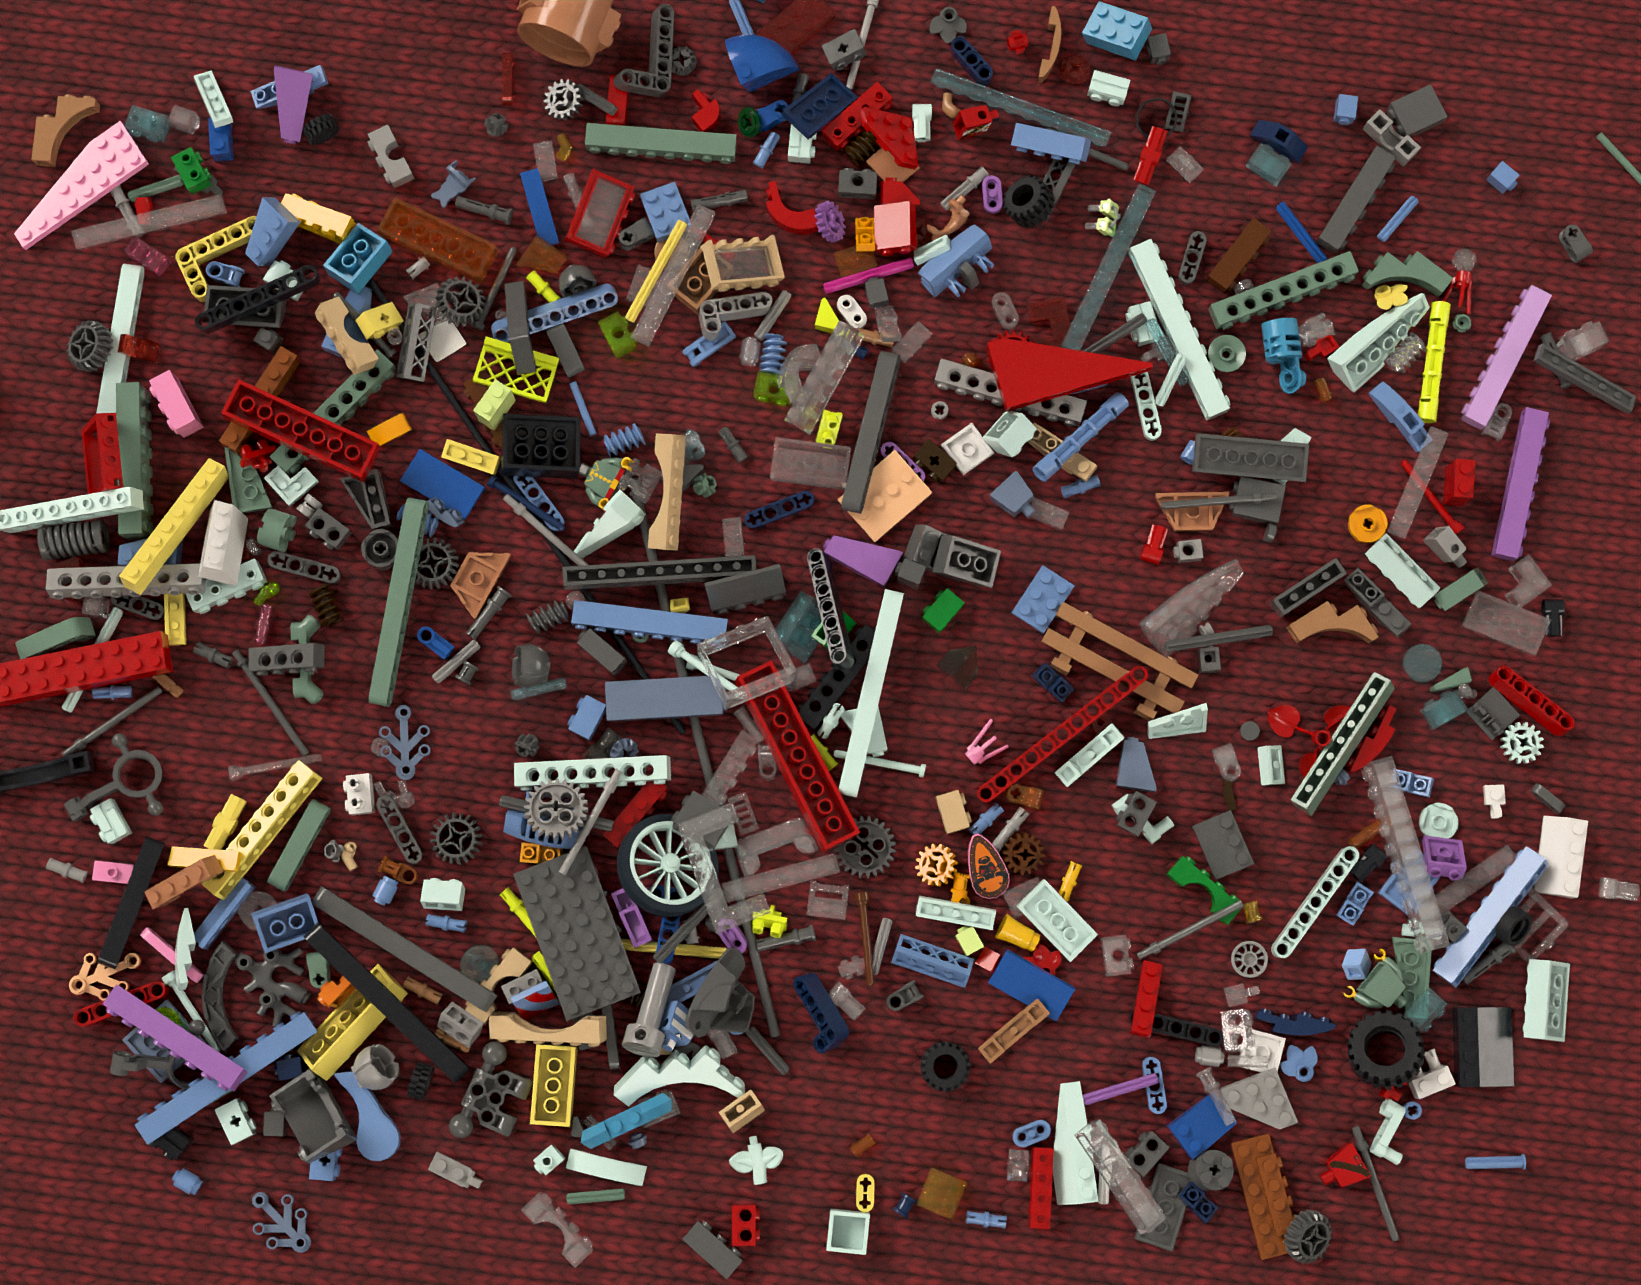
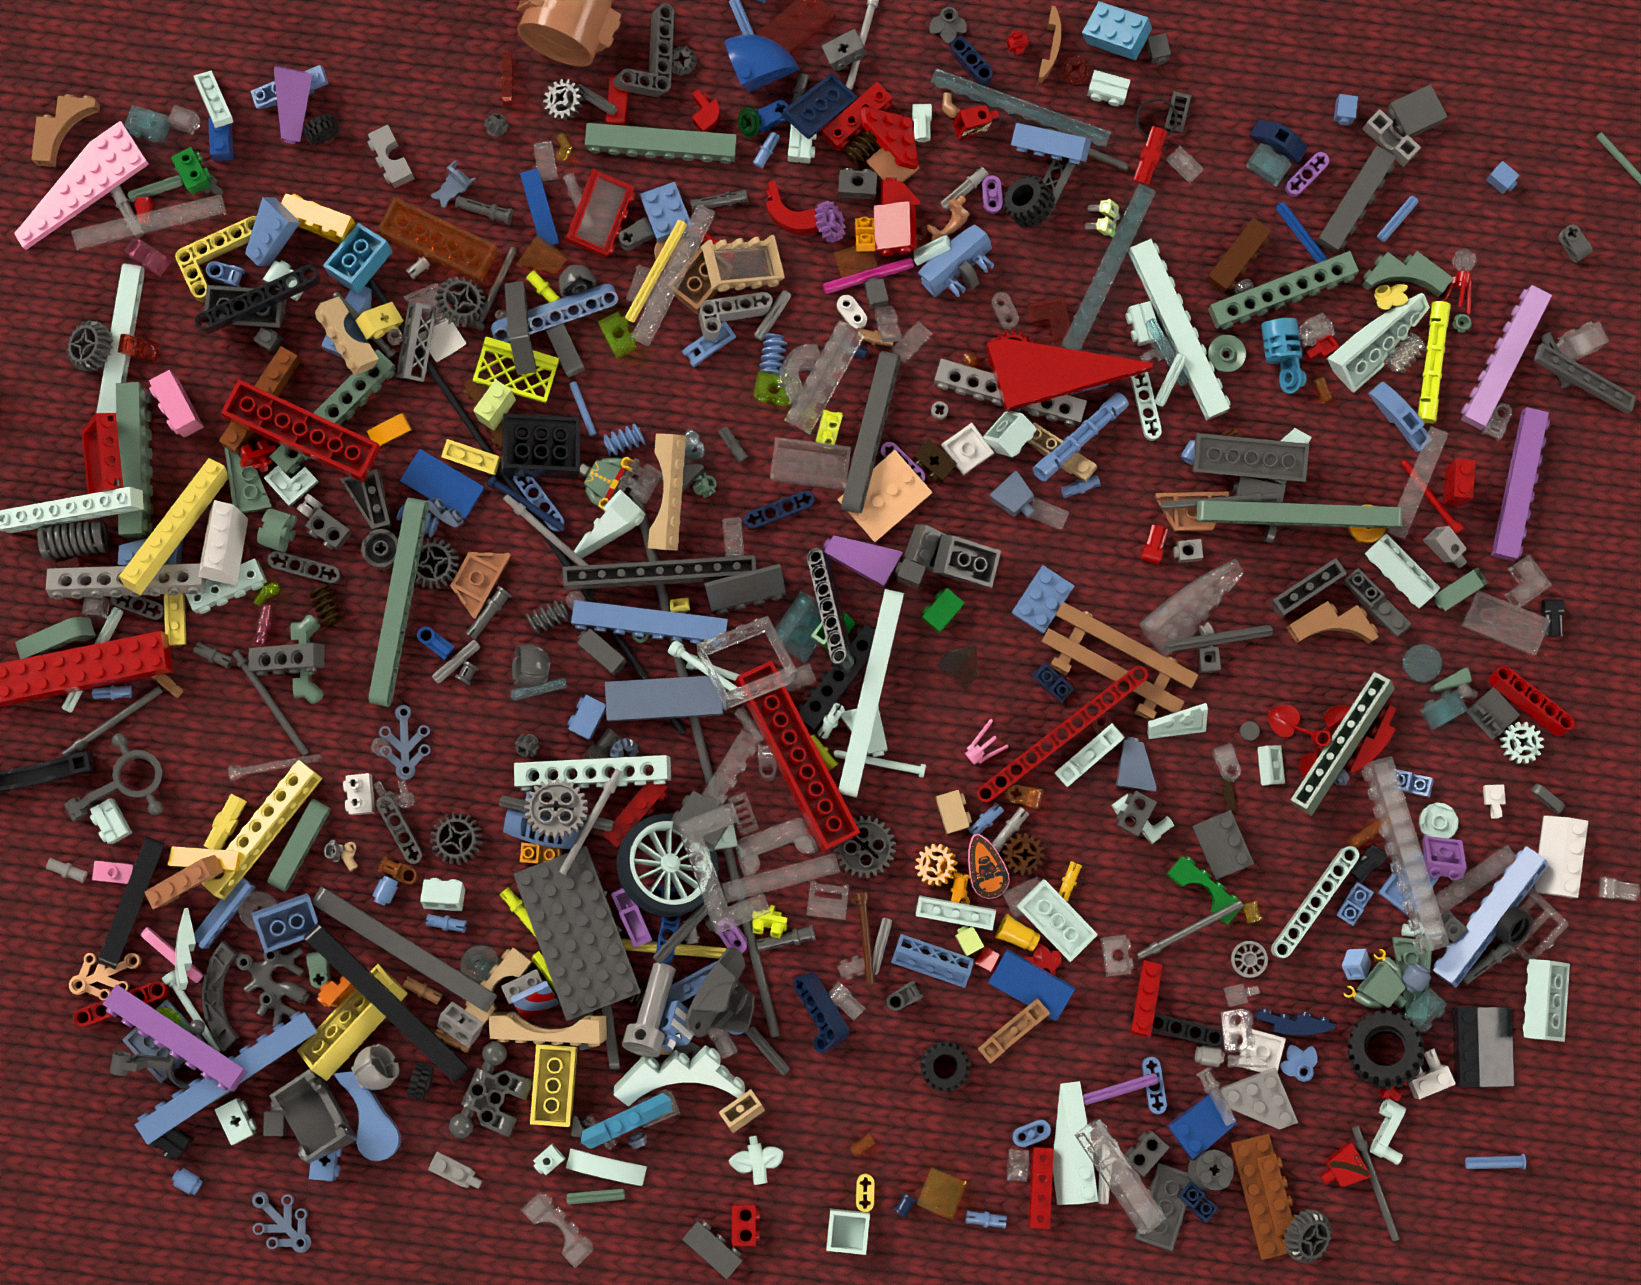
(253, 546): clear tile -> none
(289, 1067): dark blue brick -> none
(750, 351): clear brick -> none
(826, 318): neon yellow slope -> none
(1117, 334): dark grey axle -> none
(1193, 272): dark grey beam -> none
(1299, 514): none -> sand green beam
(1320, 168): none -> medium lavender beam
(1416, 977): none -> sand blue head
(1418, 1108): medium blue bush -> none

